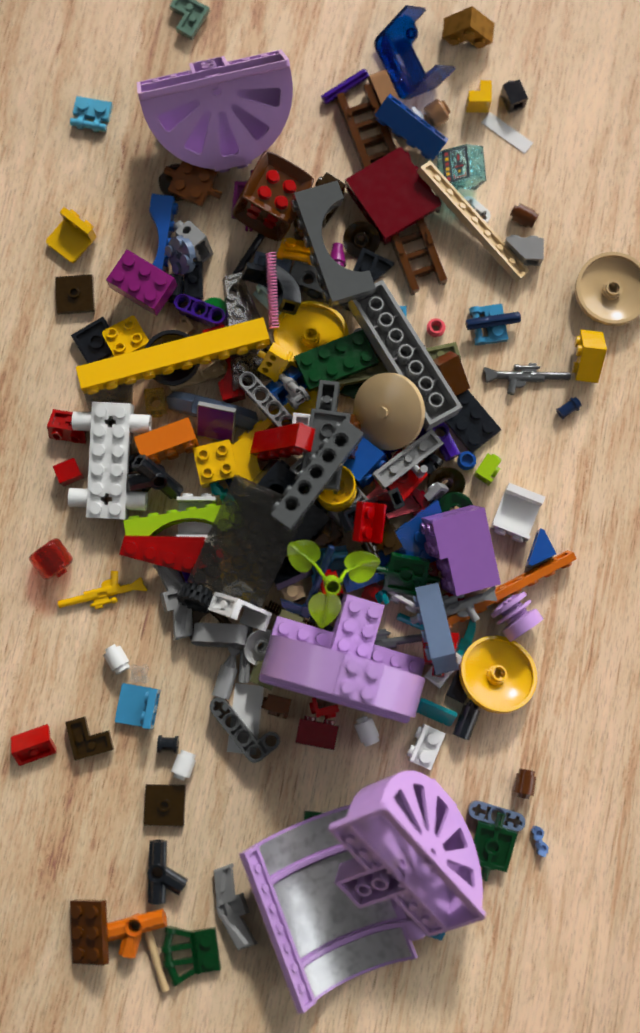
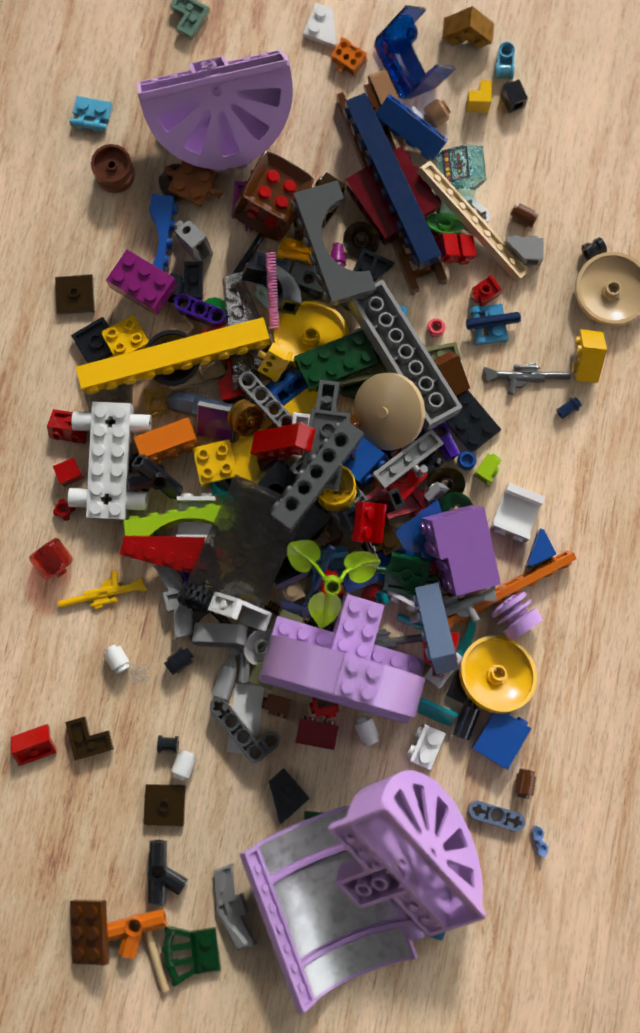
(58, 511): none -> red plate
(71, 236): yellow bracket -> none
(113, 168): none -> copper wheel
(137, 706): dark azure bracket -> none
(179, 660): none -> black brick
(181, 255): sand blue plate -> none
(248, 421): none -> pearl gold wheel
(286, 795): none -> black wing
(296, 393): light grey piece -> none
(321, 26): none -> white wing
(345, 86): dark purple axle -> none
(348, 57): none -> orange piece
(392, 181): none -> dark blue brick
(444, 223): none -> bright green dish
(455, 250): none -> red piece
(482, 297): none -> red brick
(494, 845): dark green plate -> none
(501, 738): none -> blue brick
(505, 63): none -> medium azure piece
(507, 132): white sticker -> none
(592, 249): none -> black wheel

